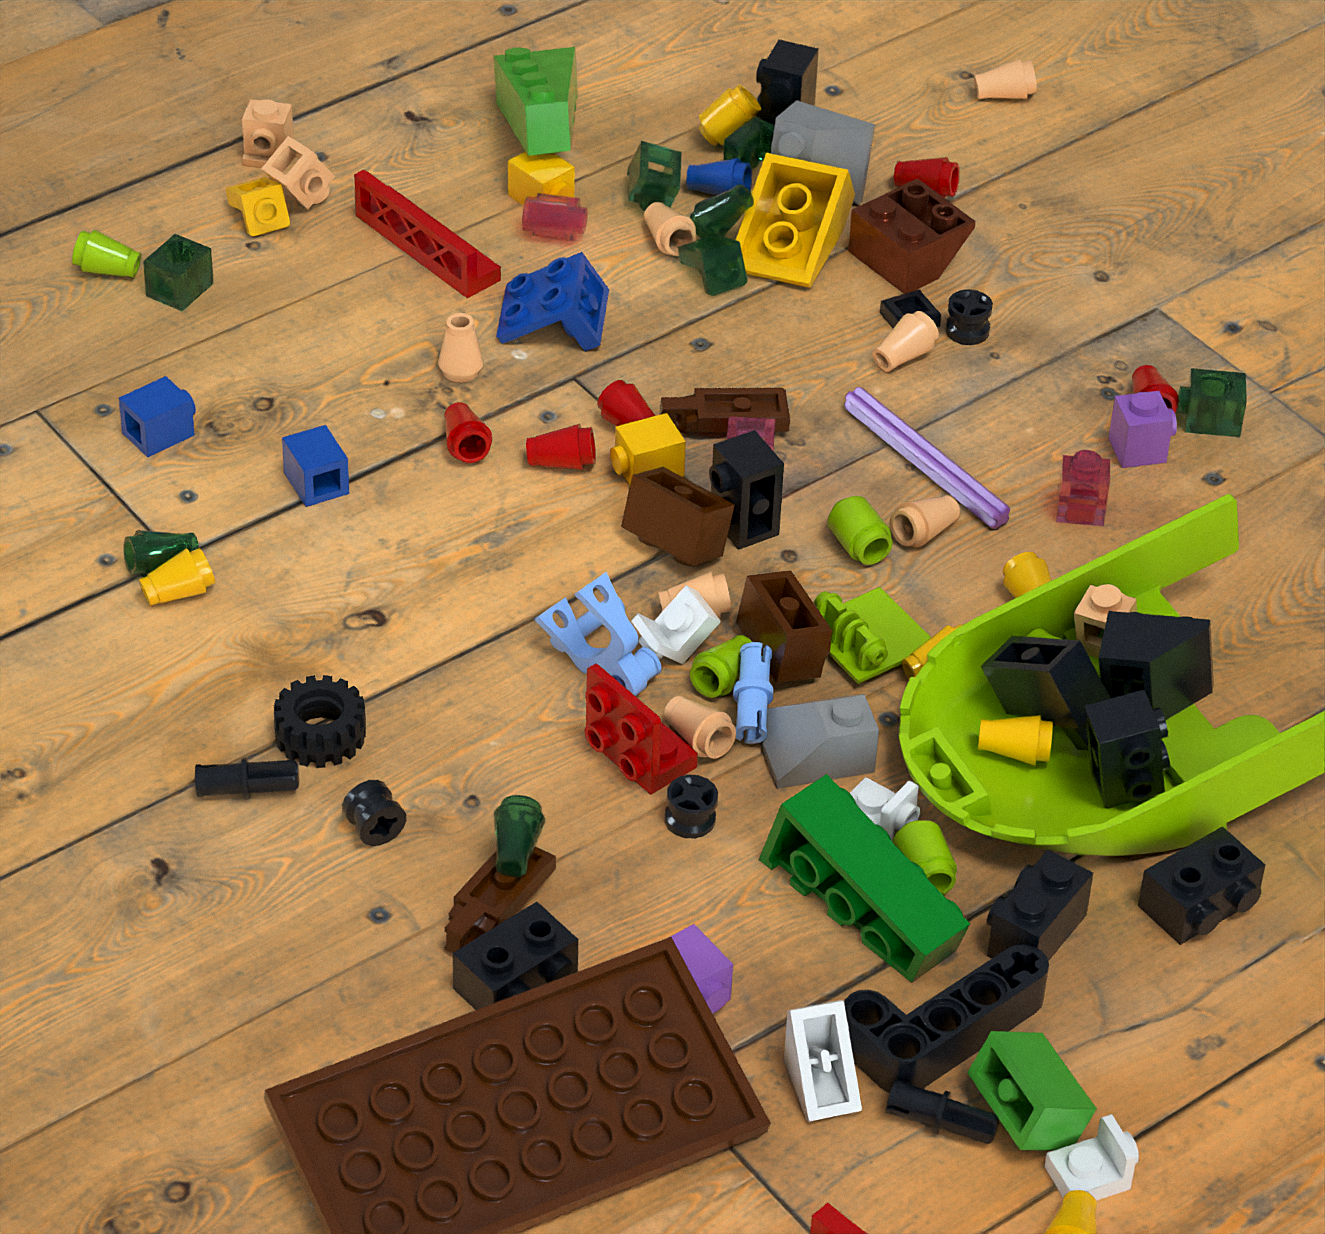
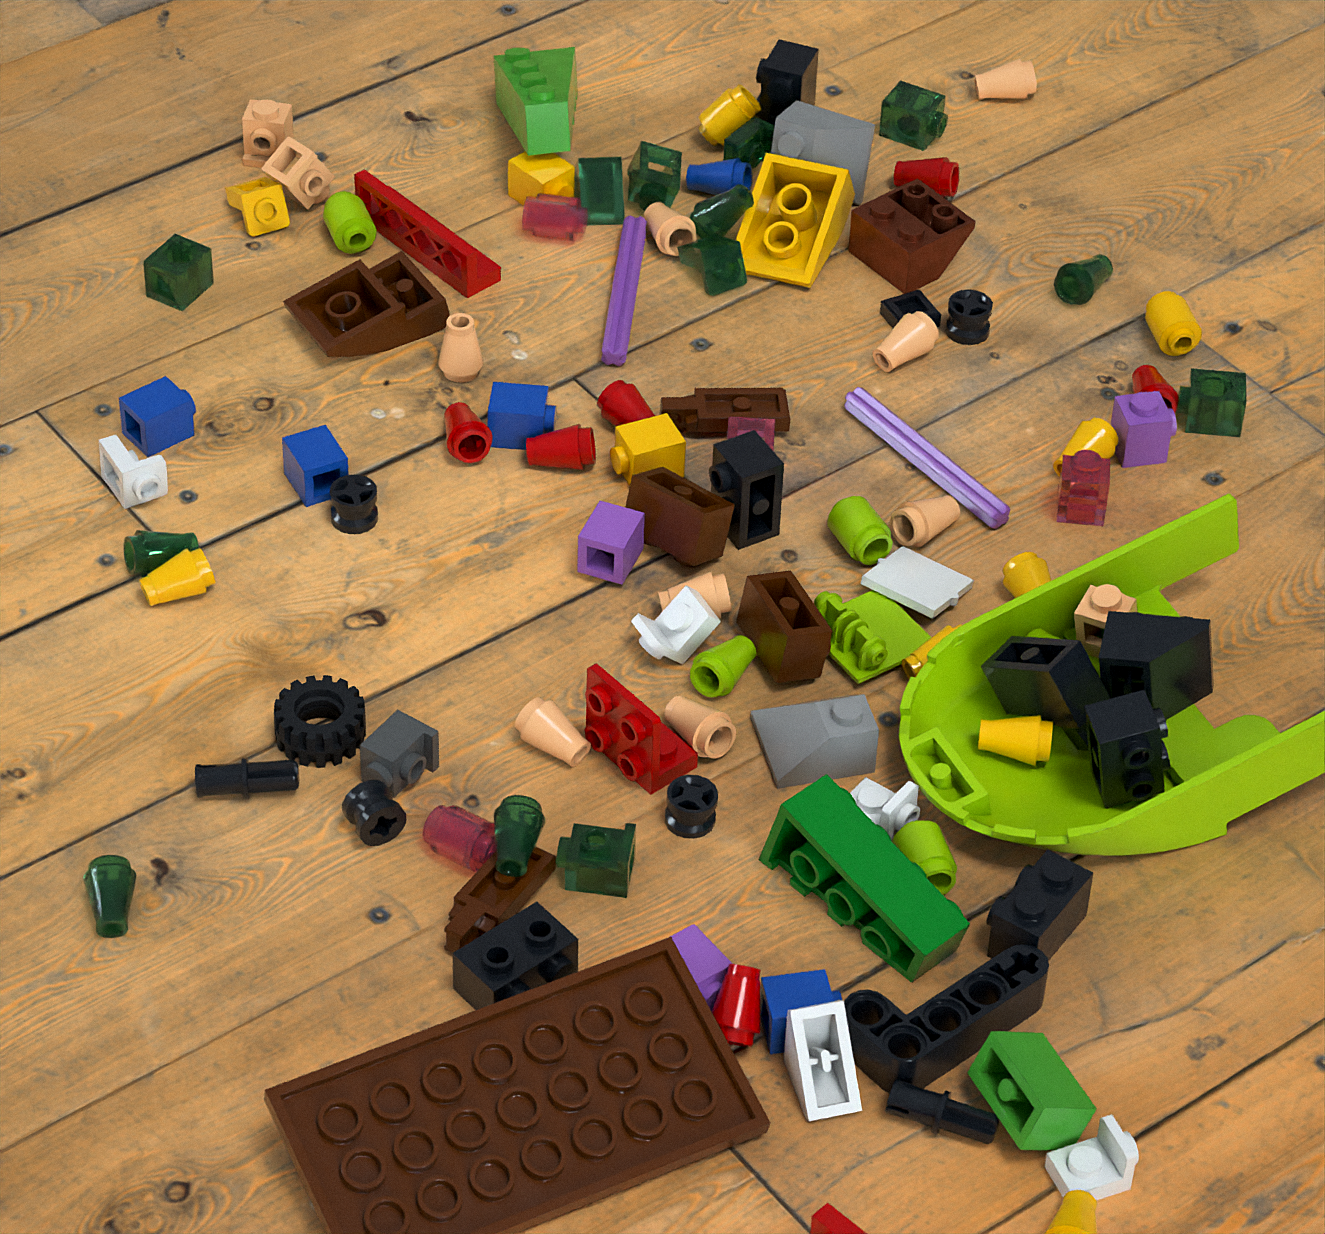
(104, 255): lime cone -> none
(110, 893): none -> clear green cone
(129, 478): none -> white bracket
(349, 222): none -> lime brick
(354, 504): none -> black wheel
(370, 308): none -> reddish brown slope
(399, 752): none -> dark grey brick
(460, 836): none -> clear pink brick
(519, 414): none -> blue brick
(549, 730): none -> light nougat cone
(561, 291): blue bracket -> none
(598, 859): none -> clear green brick
(601, 189): none -> clear green slope
(610, 542): none -> medium lavender brick
(616, 659): light blue piece -> none
(624, 291): none -> medium lavender axle
(739, 1005): none -> red cone
(753, 693): light blue pin -> none
(787, 993): none -> blue brick
(913, 115): none -> clear green brick
(917, 582): none -> white piece
(1081, 279): none -> clear green cone
(1090, 435): none -> yellow cone
(1172, 323): none -> yellow brick
(1201, 885): black brick -> none

